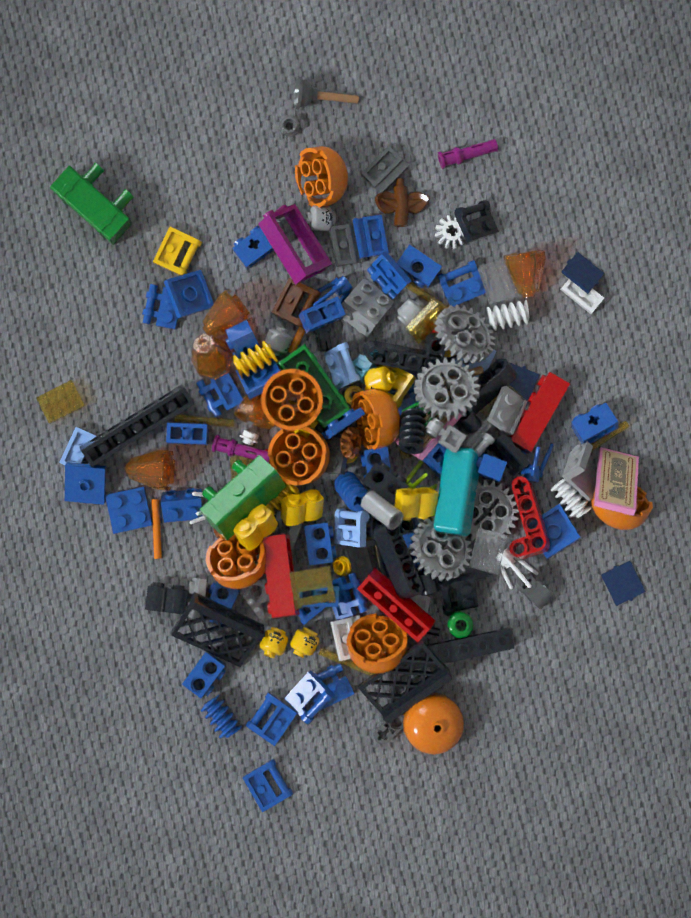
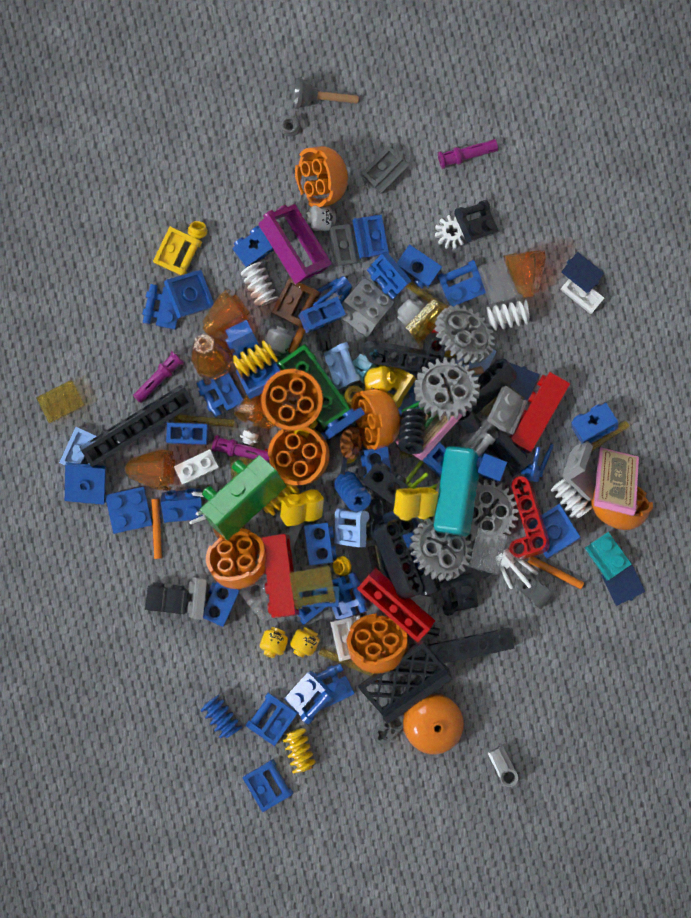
(91, 205): green piece -> none
(165, 370): none -> magenta pin
(196, 467): none -> white brick
(197, 230): none -> yellow plate
(200, 671): blue brick -> none
(228, 618): black fence -> none
(255, 527): yellow brick -> none
(258, 284): none -> white piece
(299, 750): none -> yellow piece
(382, 510): light grey pin -> none
(401, 203): reddish brown plant -> none
(450, 437): light grey plate -> none
(464, 630): green head -> none
(502, 765): none -> light grey piece
(556, 572): none -> orange piece
(607, 556): none -> teal plate

